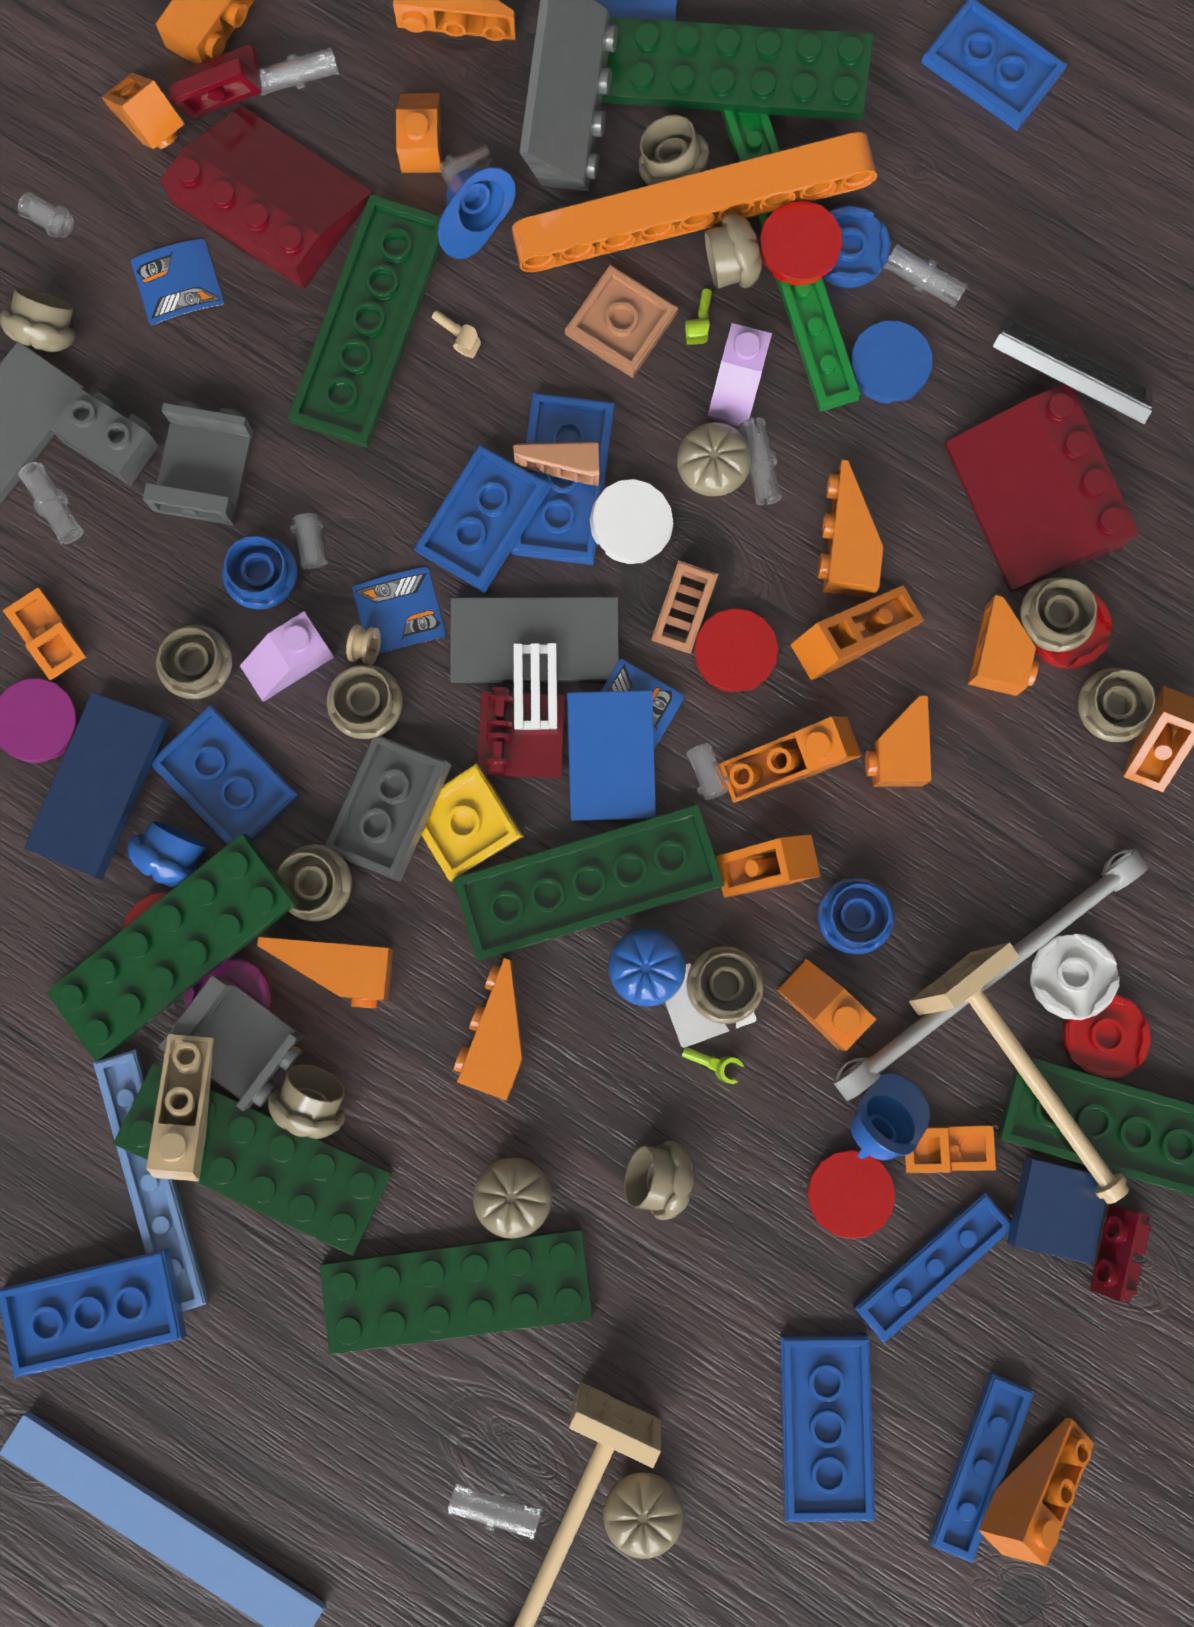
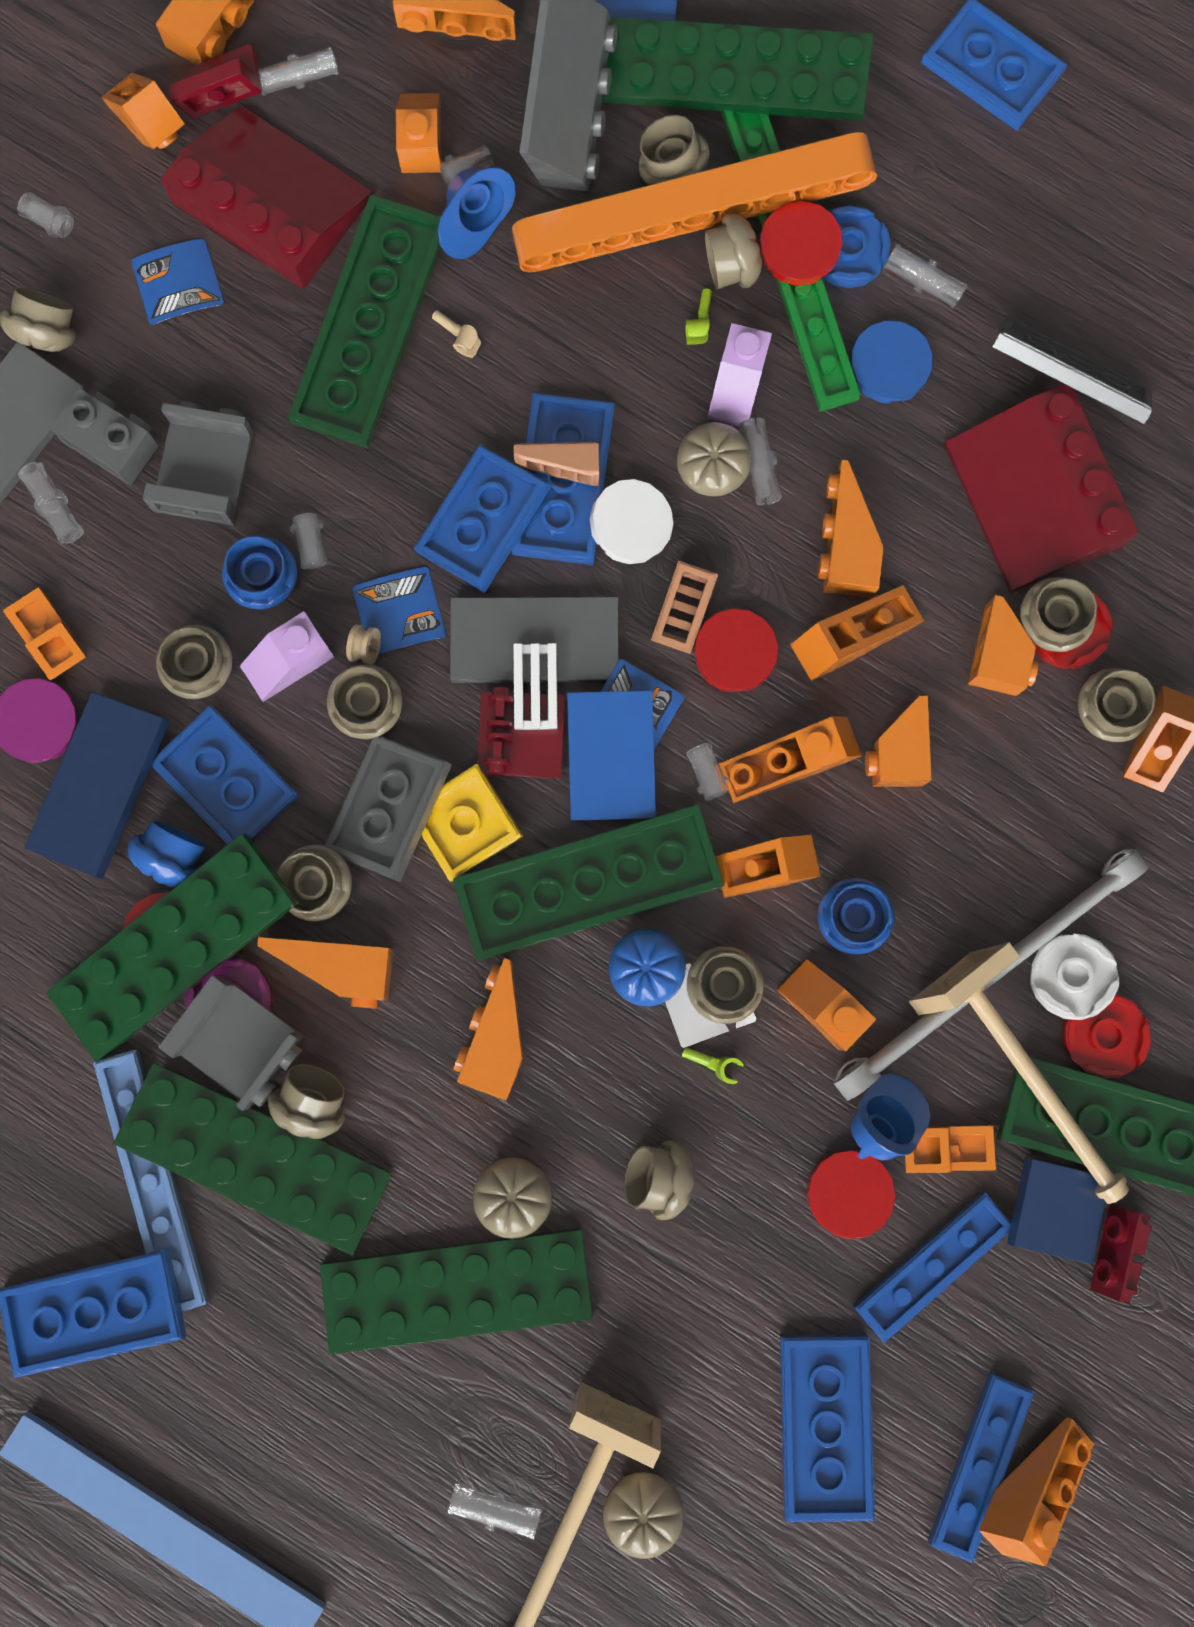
(181, 1109): tan slope -> none
(621, 321): nougat tile -> none

